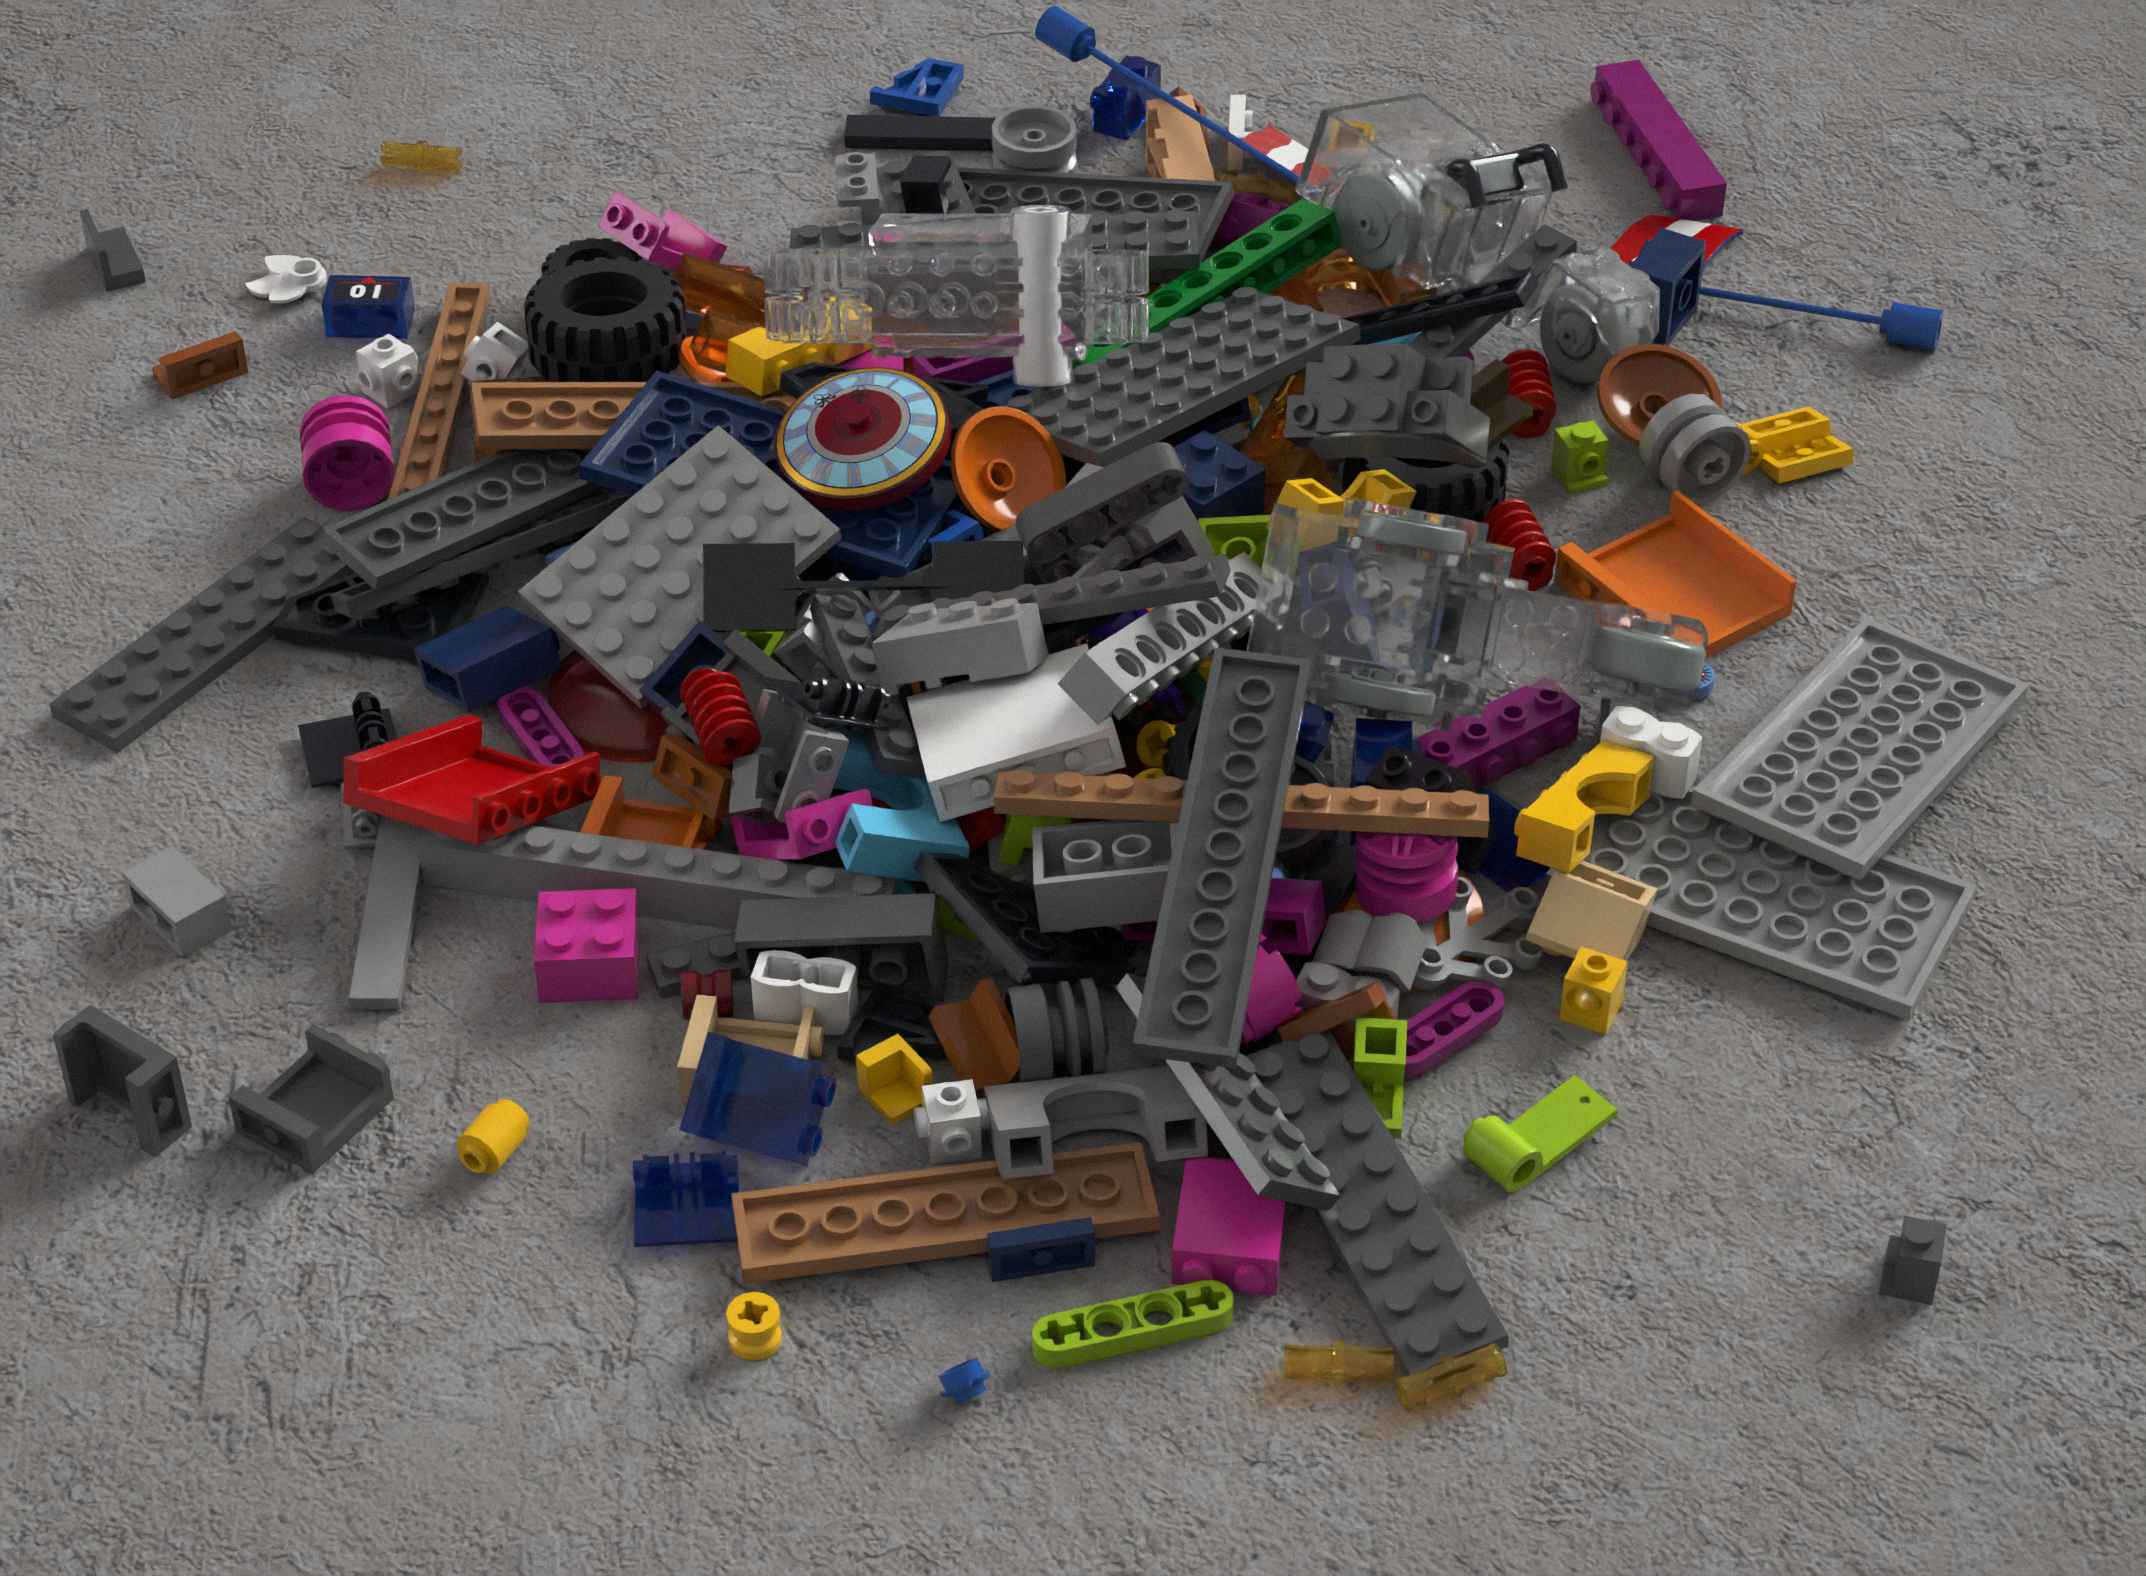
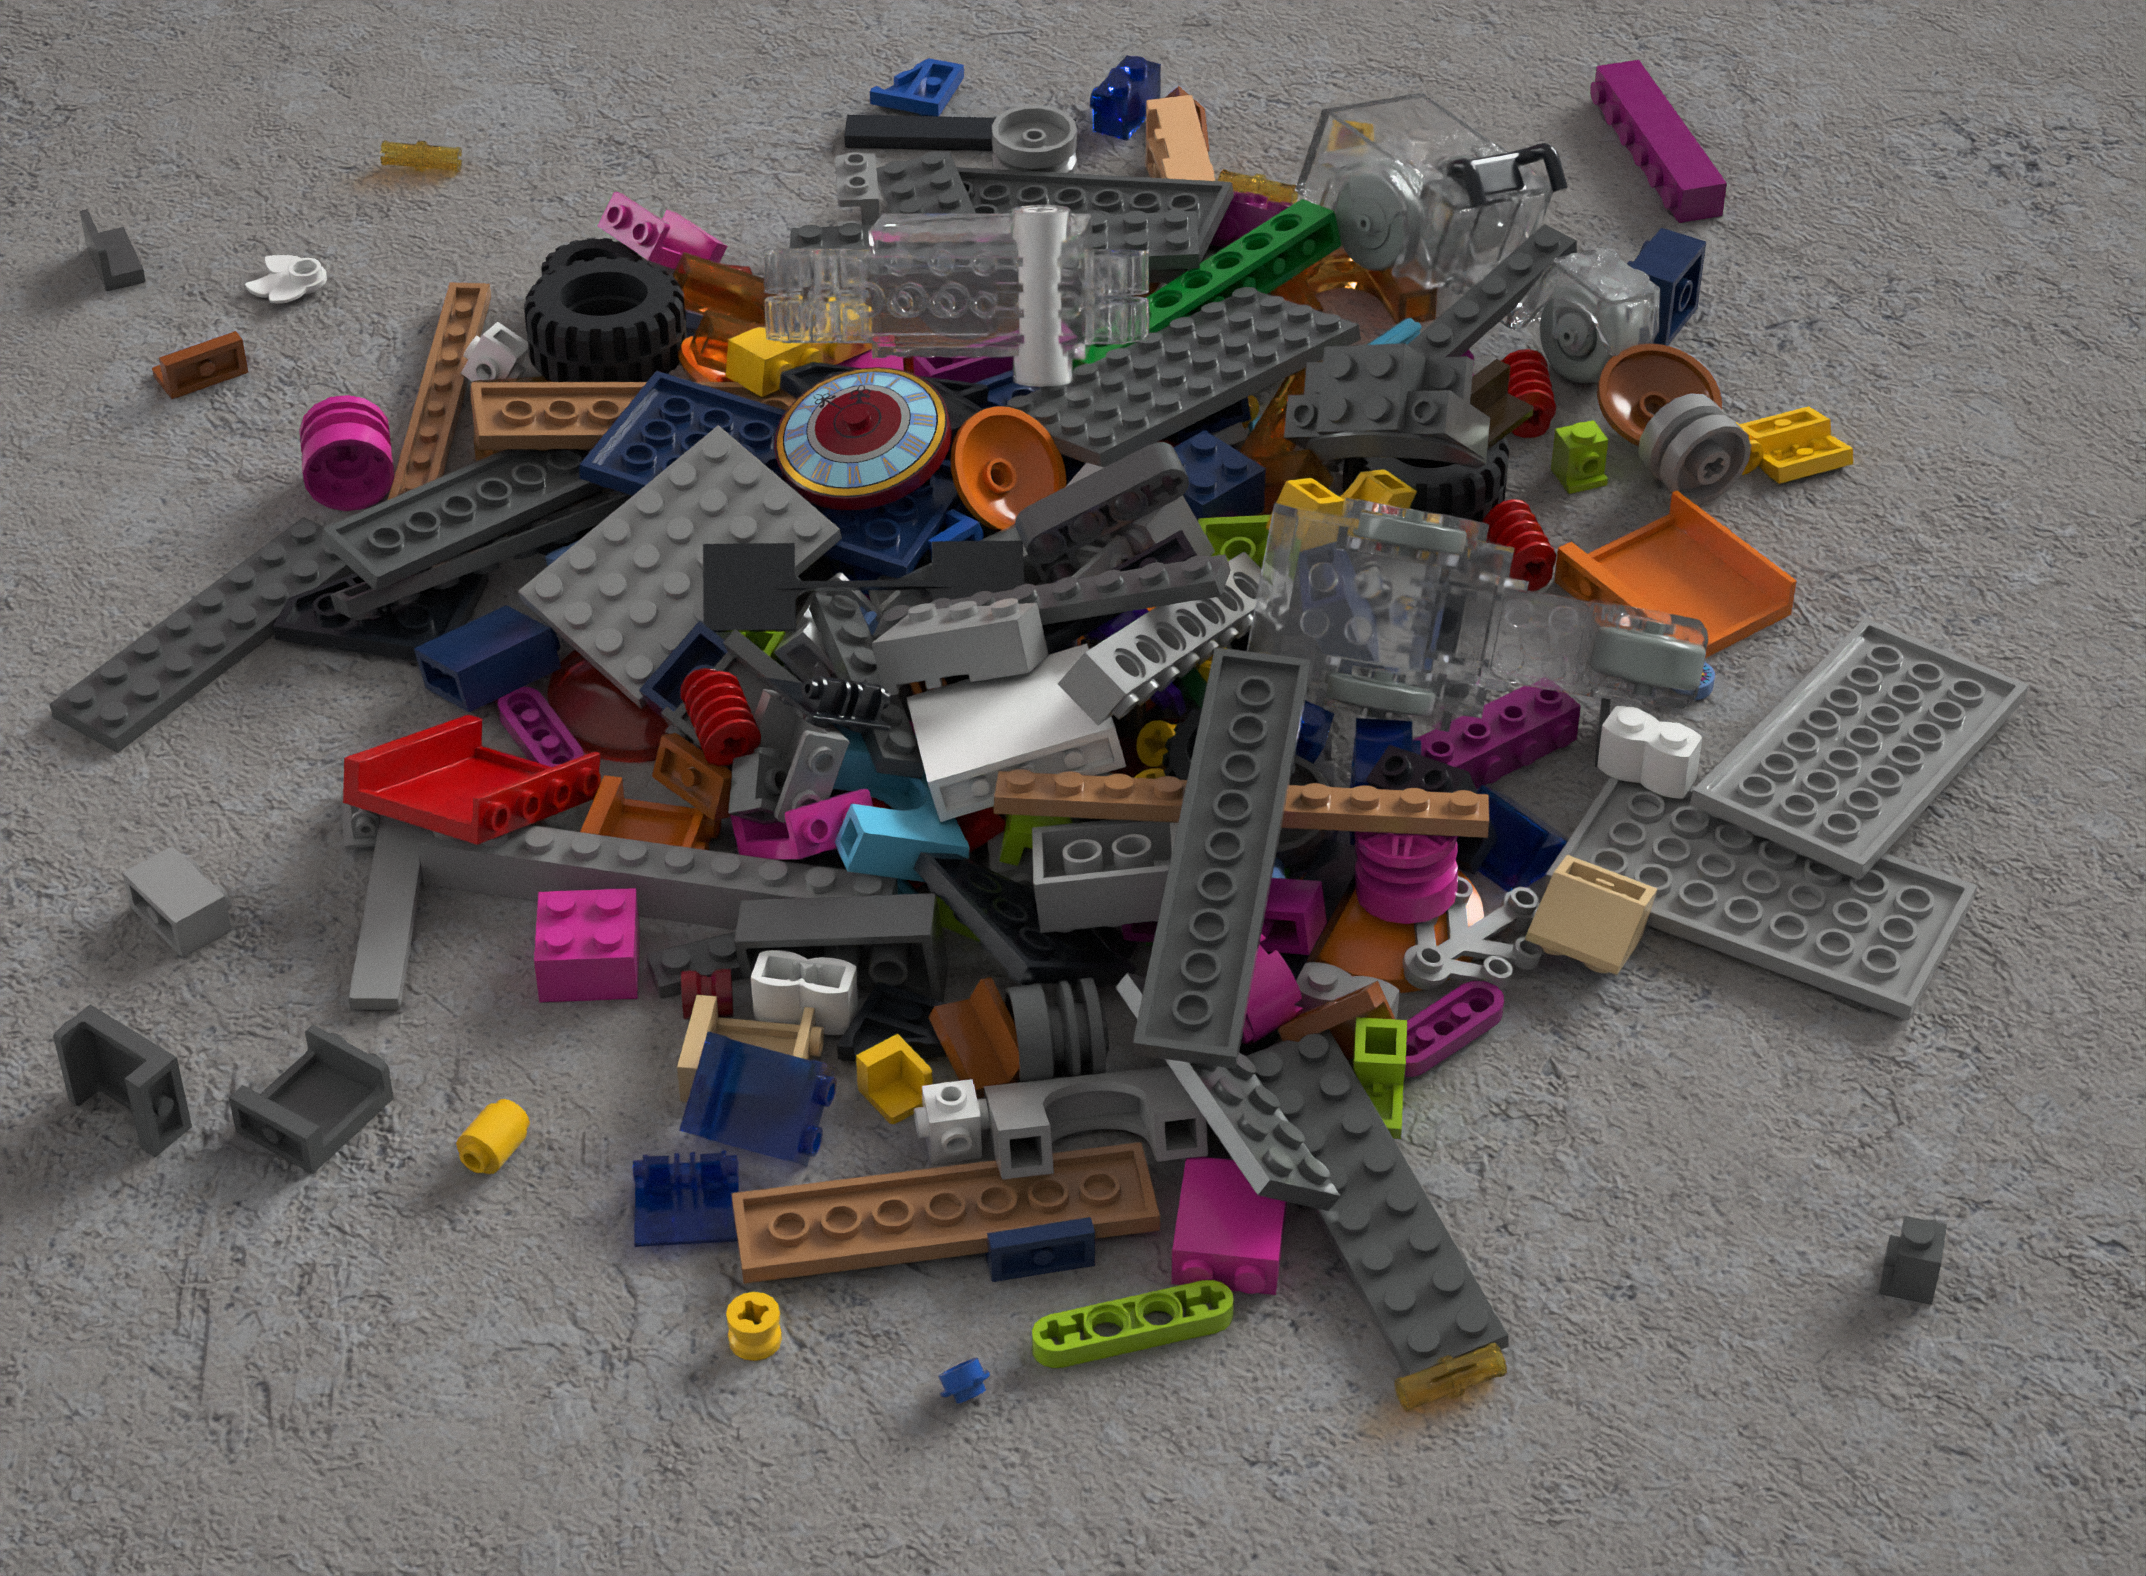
(332, 740): black hinge -> none
(368, 306): clear blue brick -> none
(388, 370): white brick -> none
(924, 185): black panel -> none
(1077, 42): blue flag -> none
(1239, 125): white plate -> none
(1339, 1362): clear yellow pin -> none
(1373, 946): light grey brick -> none
(1445, 308): black tile -> none
(1539, 1137): lime door -> none
(1561, 821): yellow arch -> none
(1593, 990): yellow brick -> none
(1902, 324): blue flag -> none

